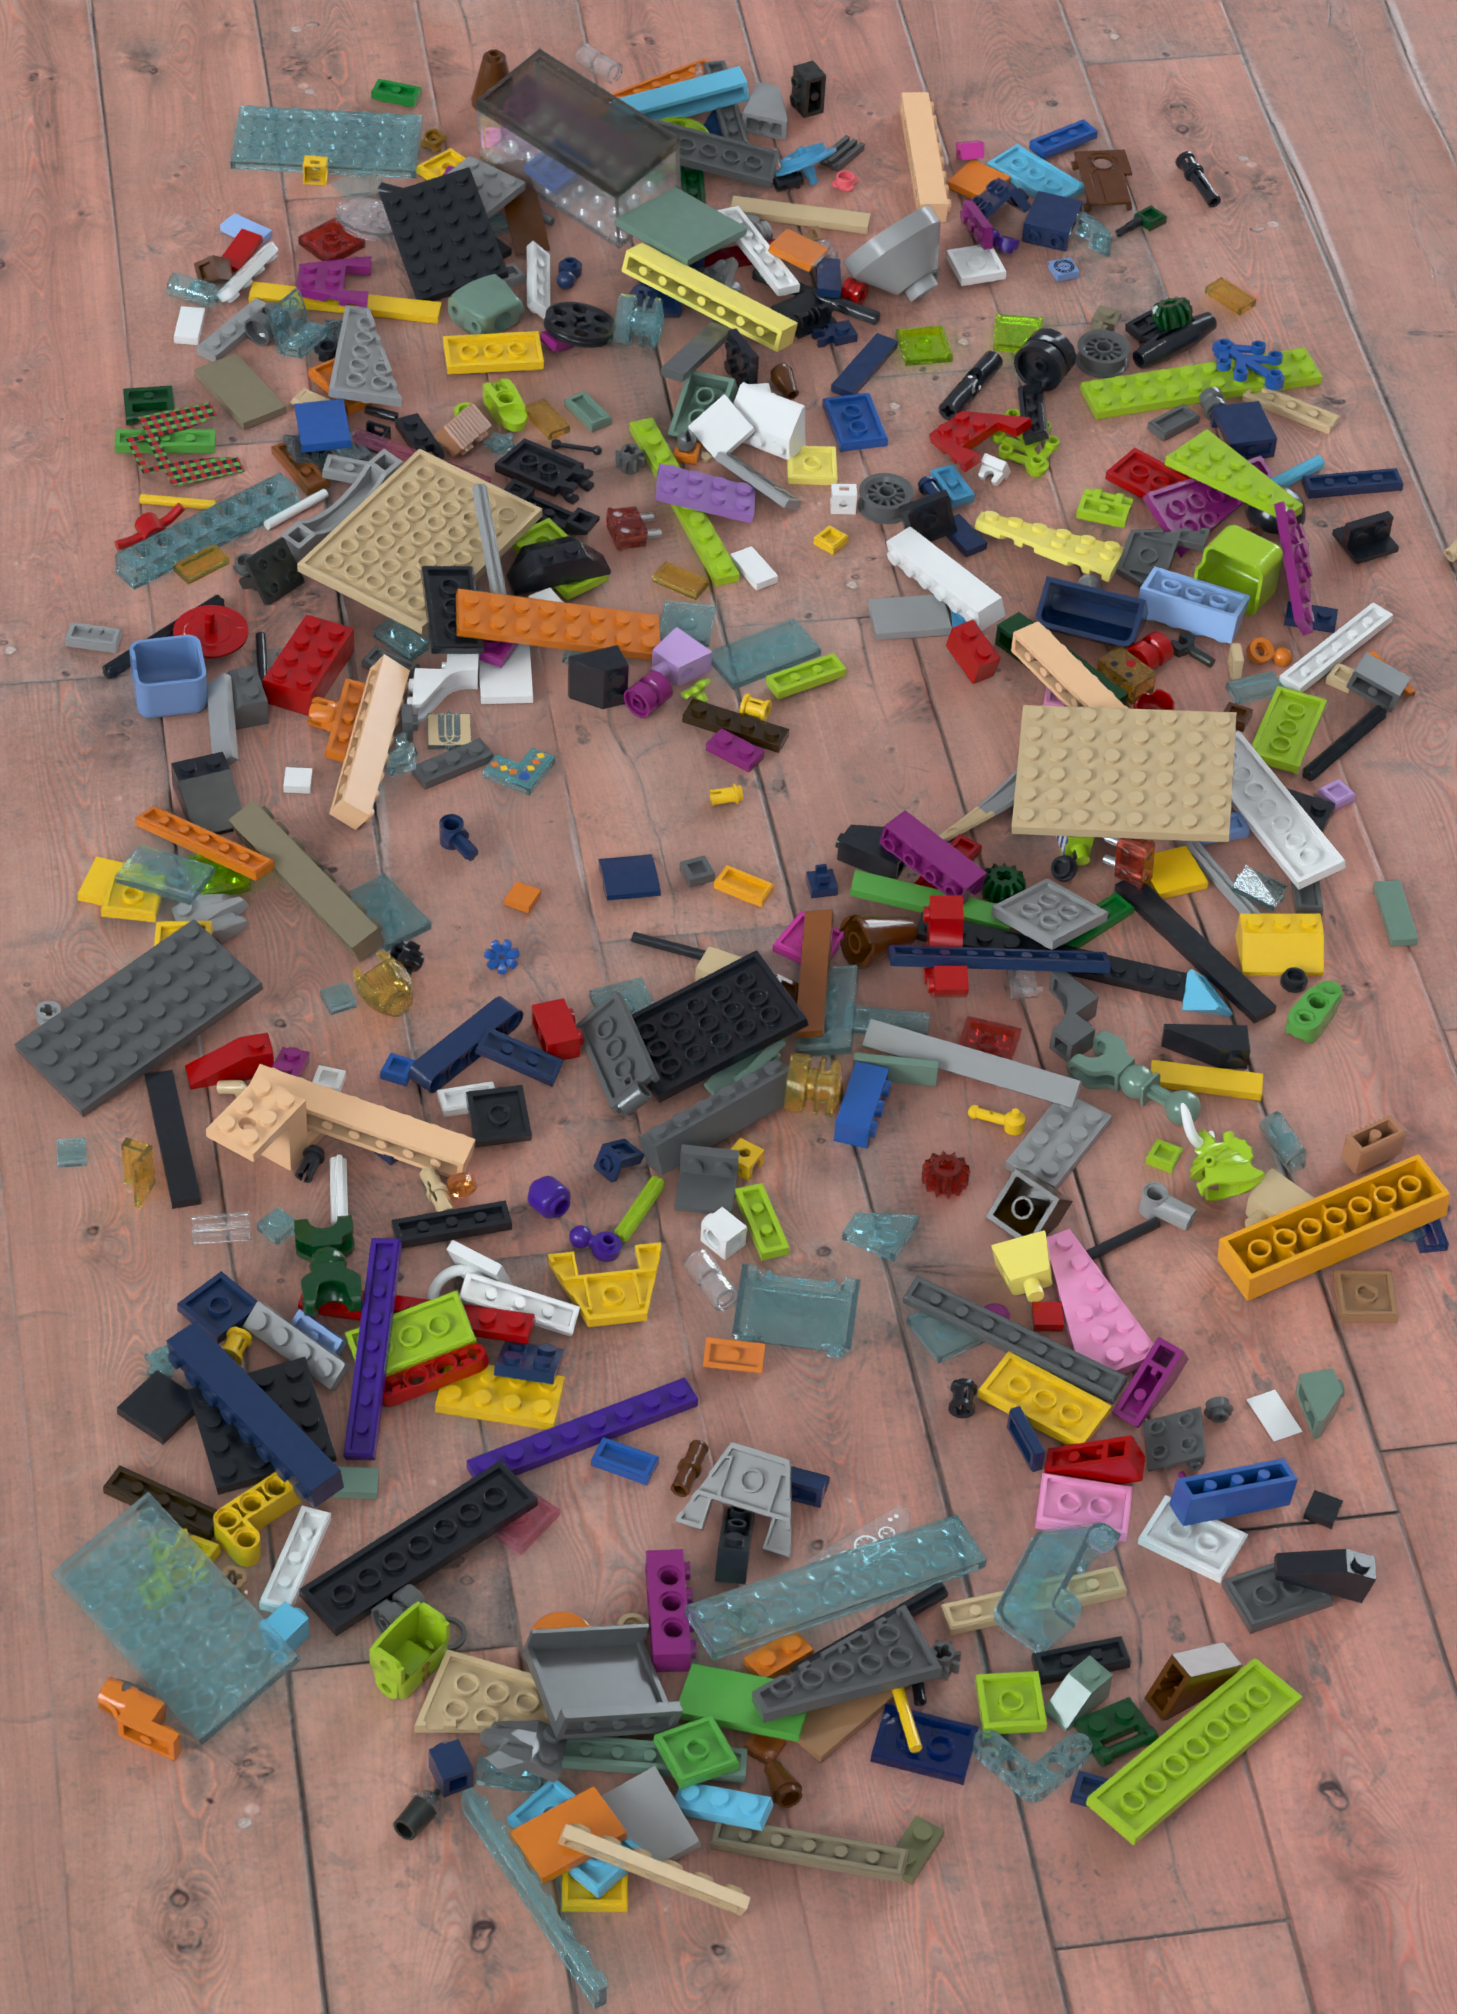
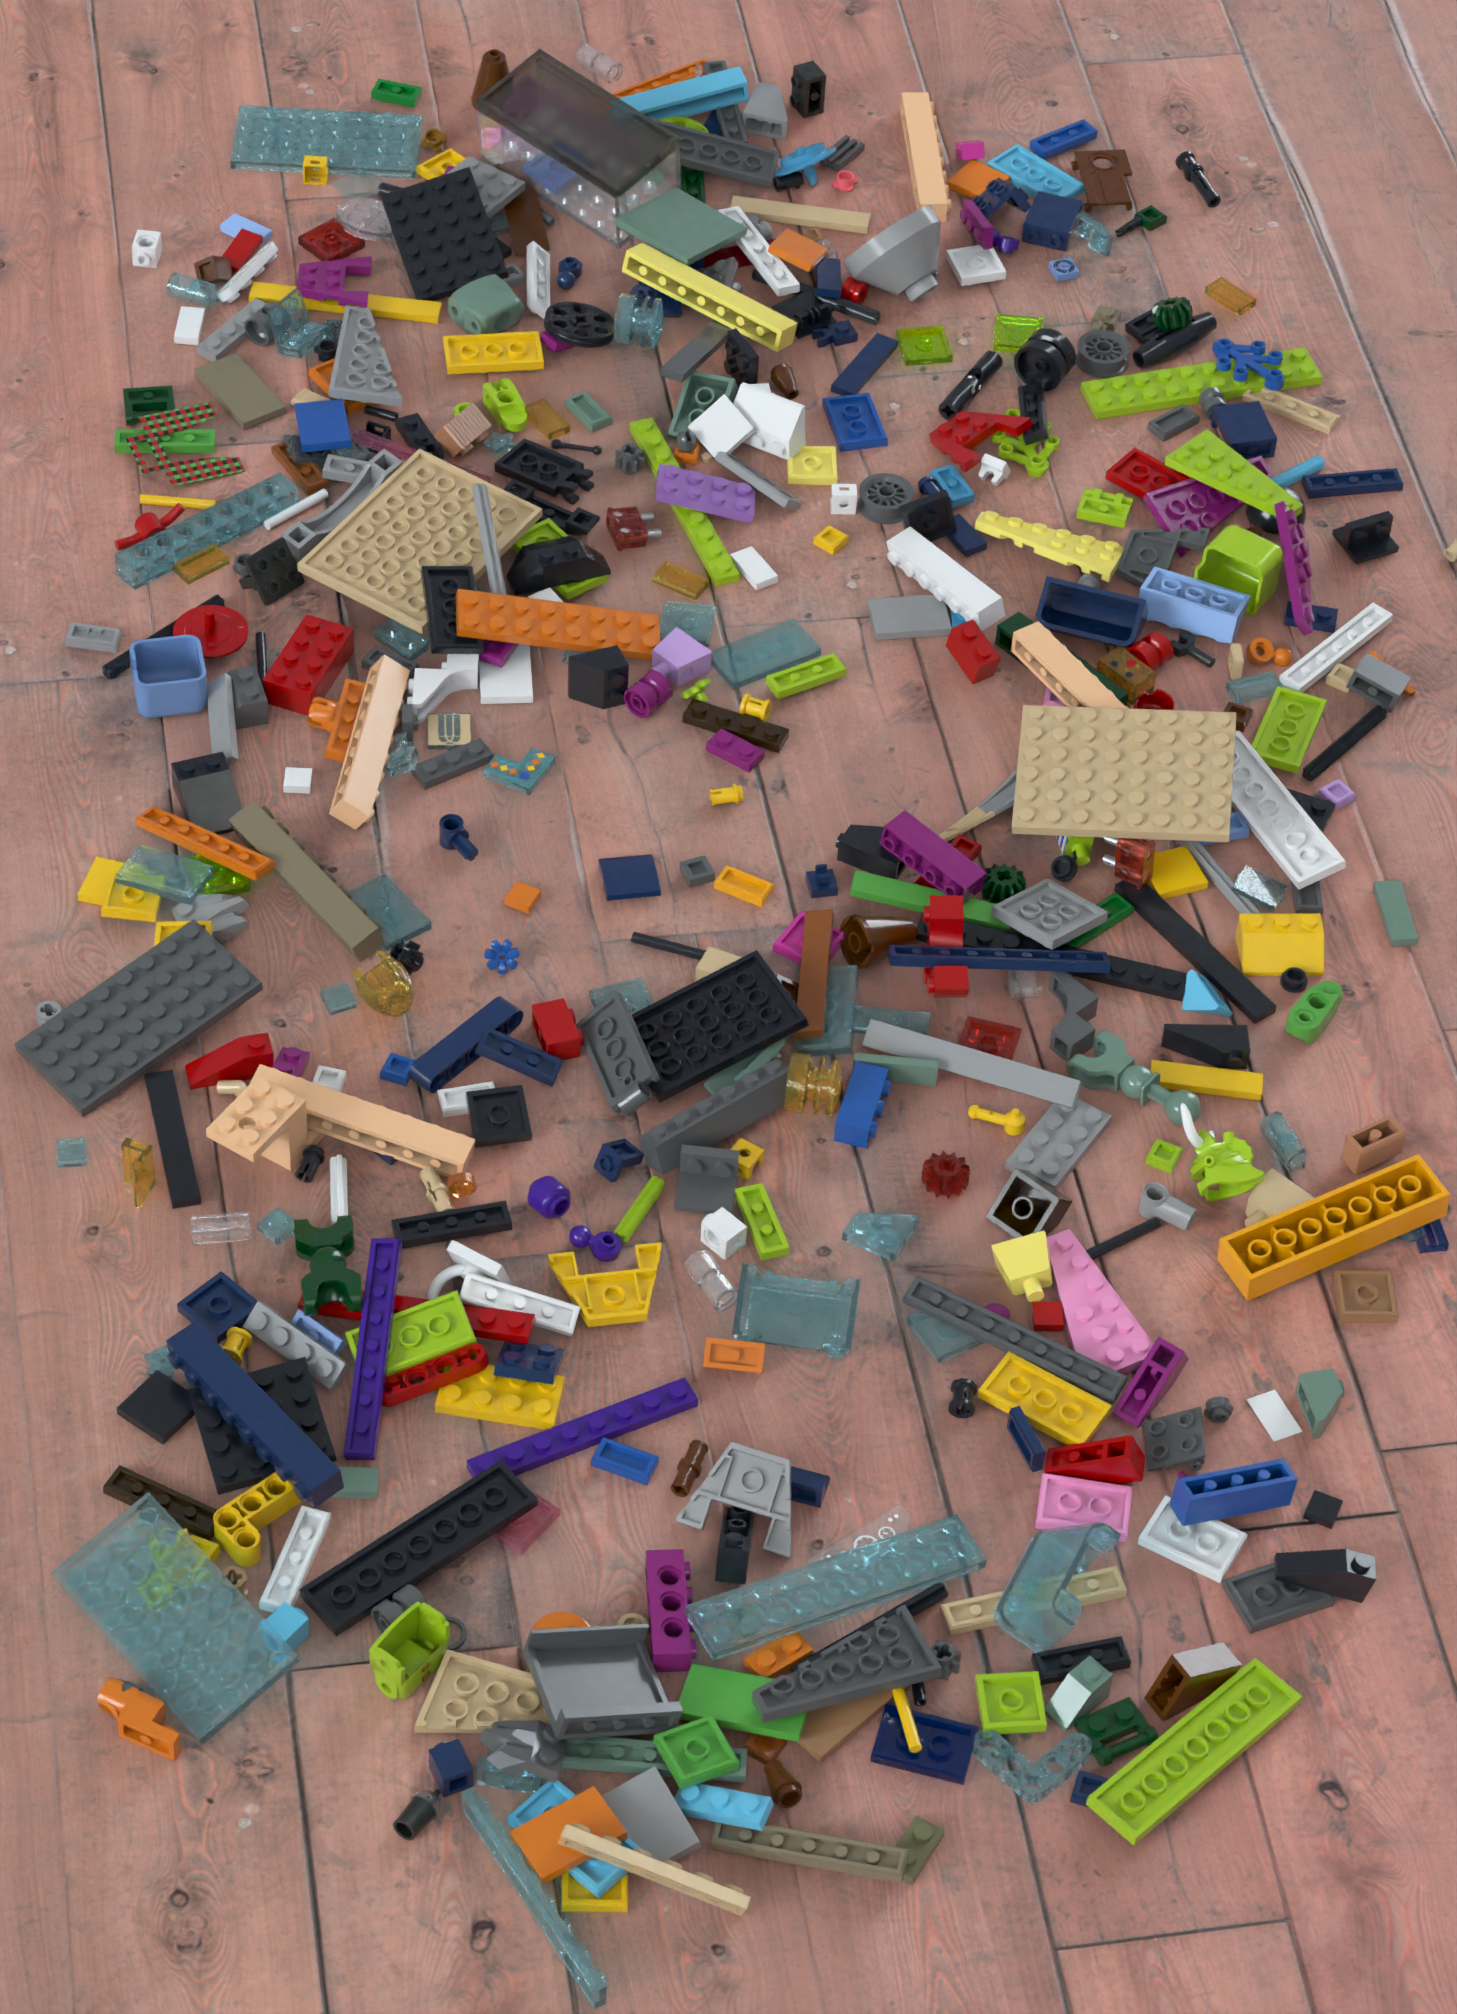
(146, 248): none -> white brick

